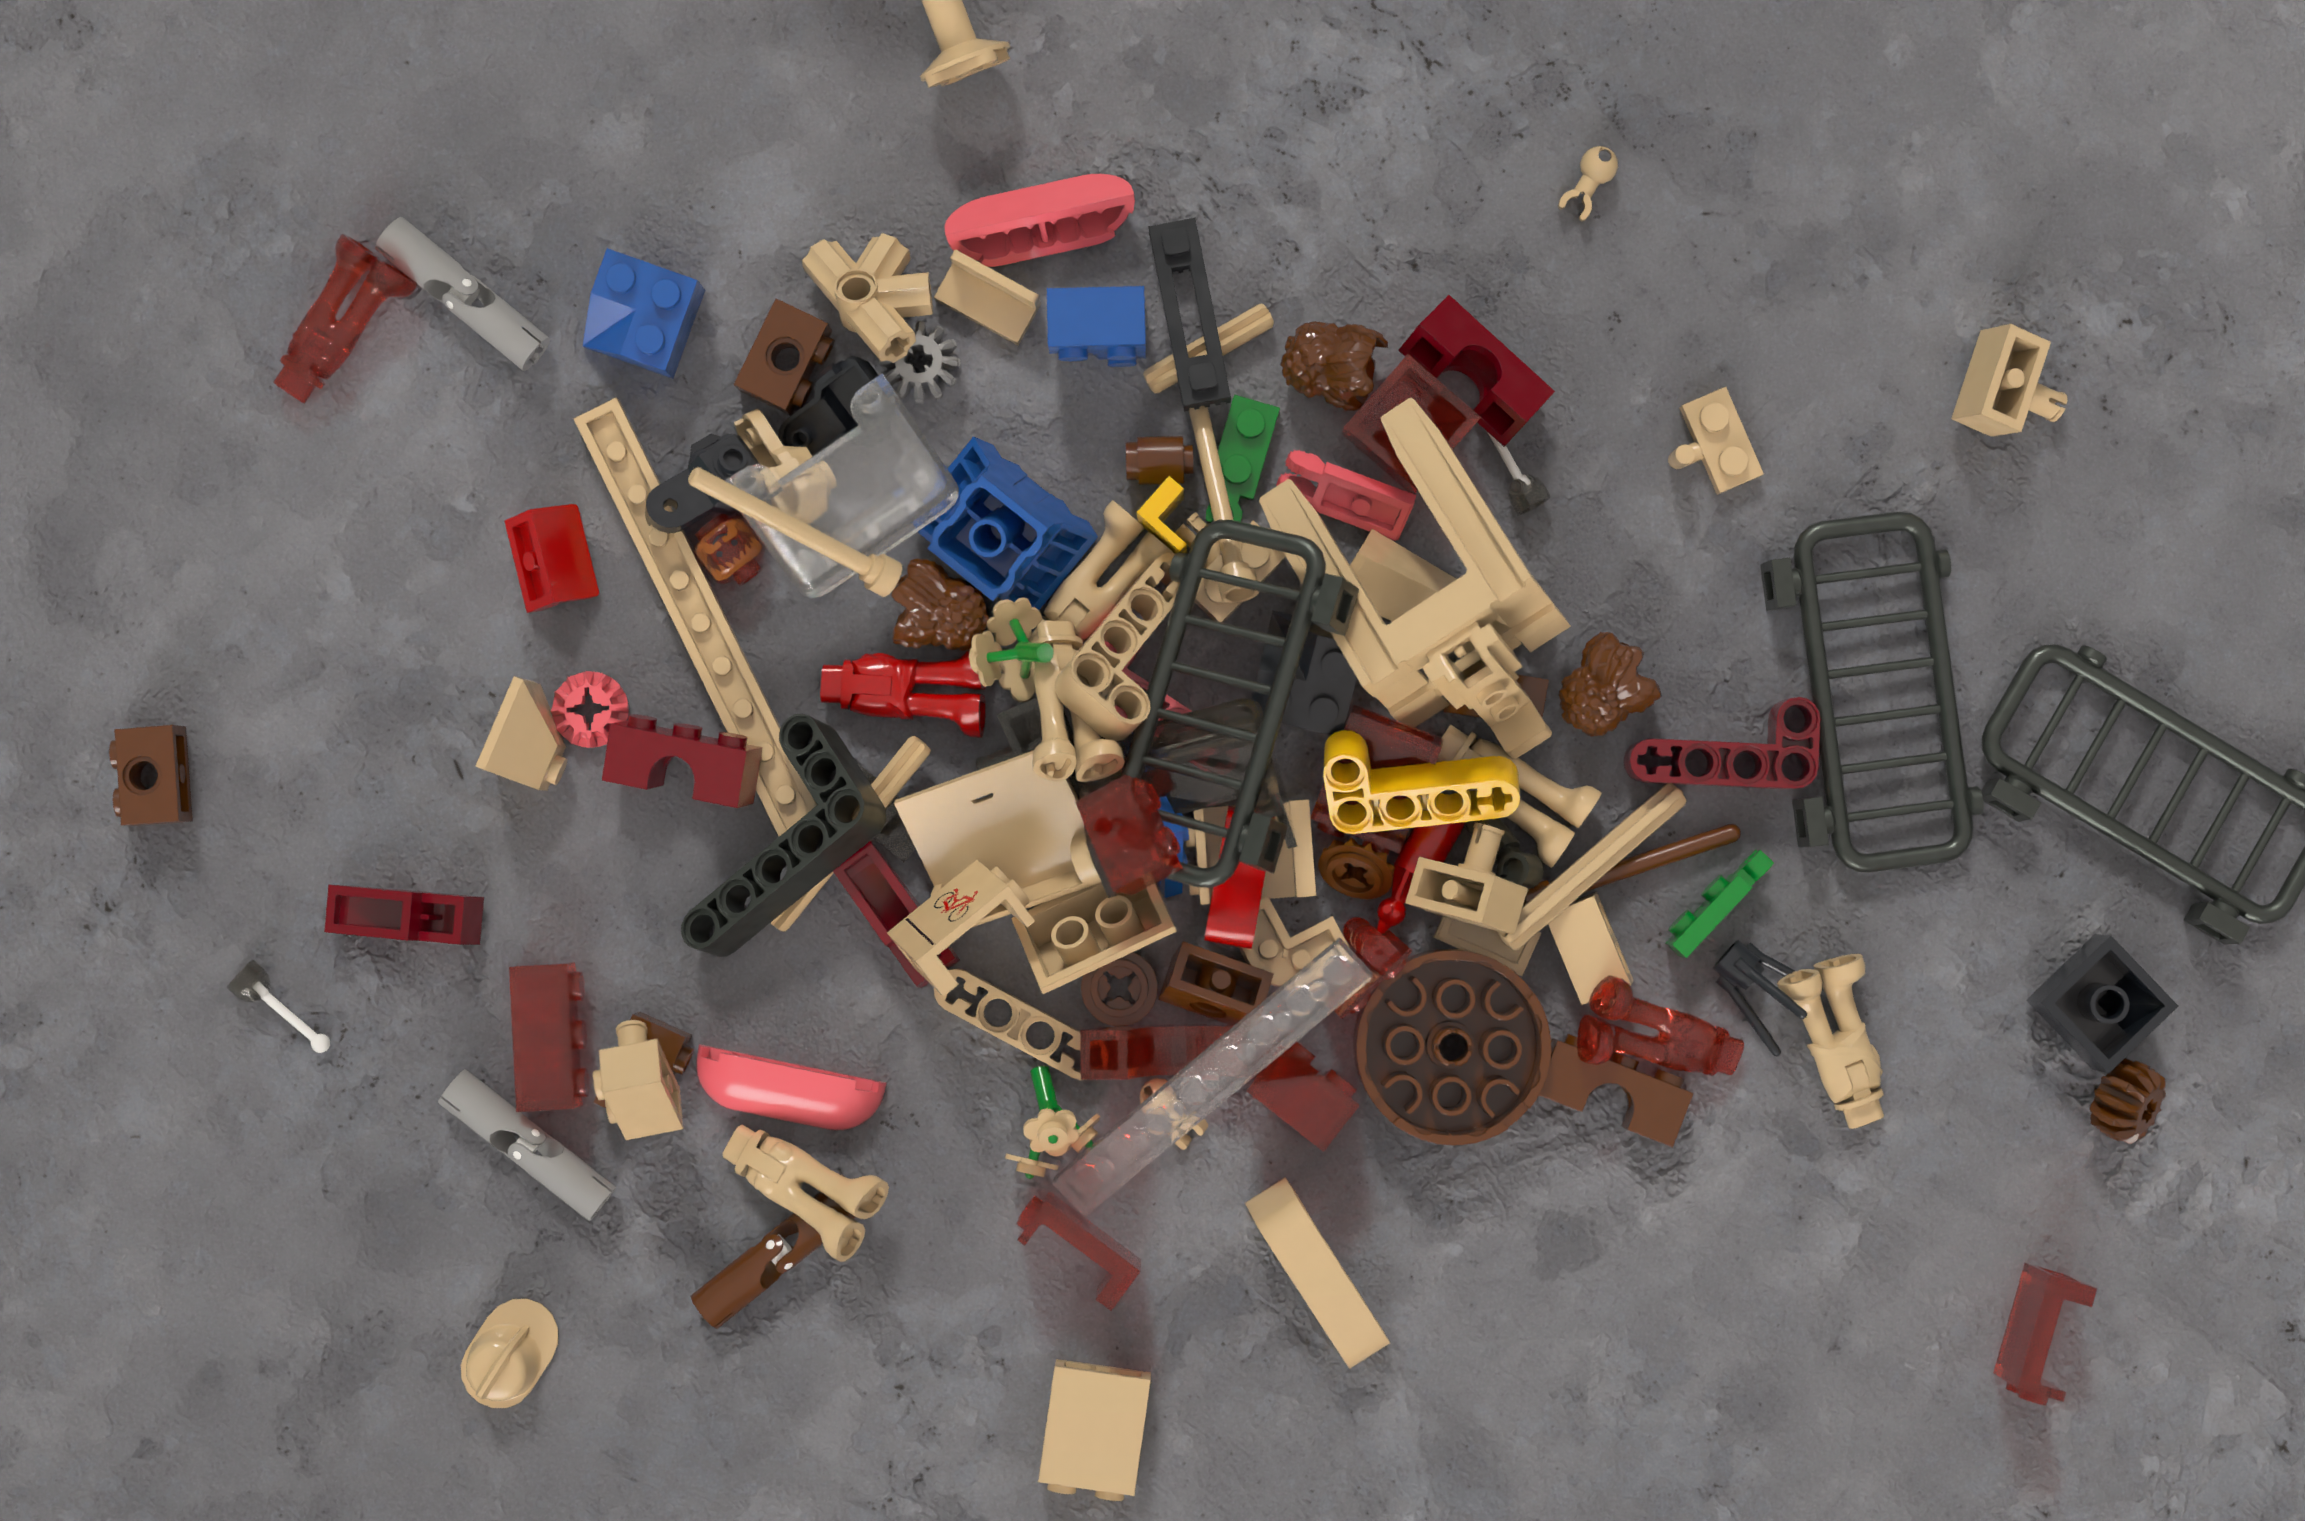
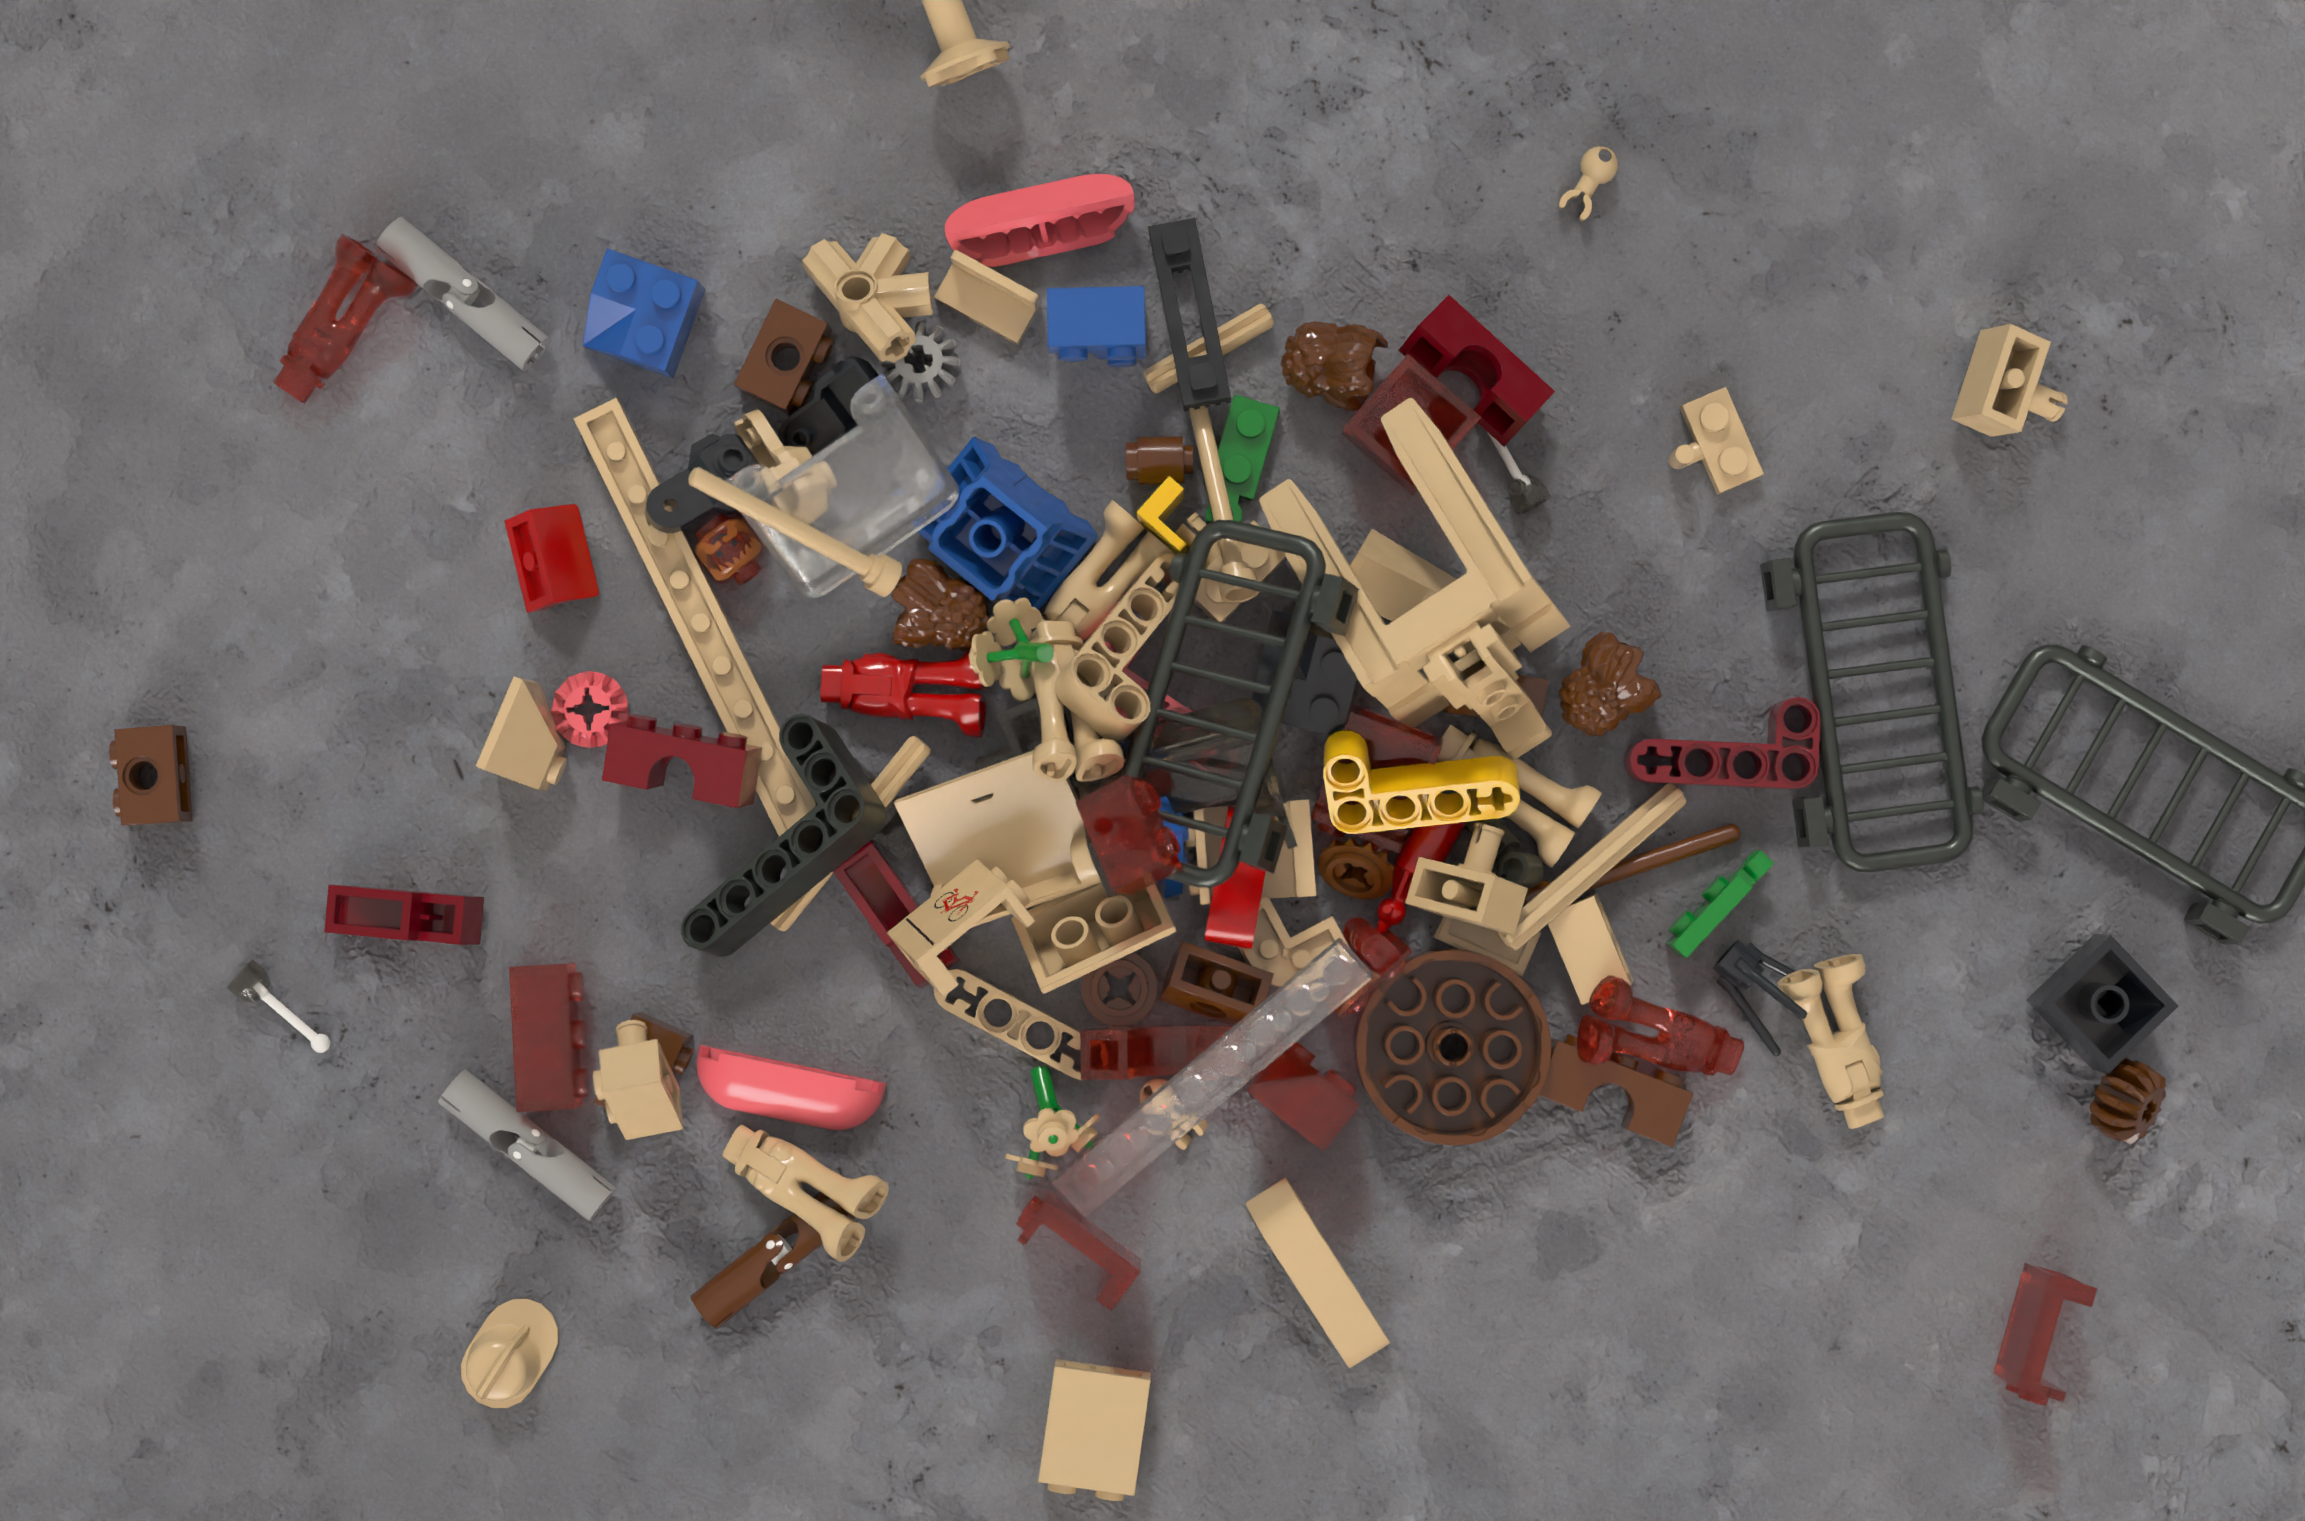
(1350, 495): coral hinge -> none

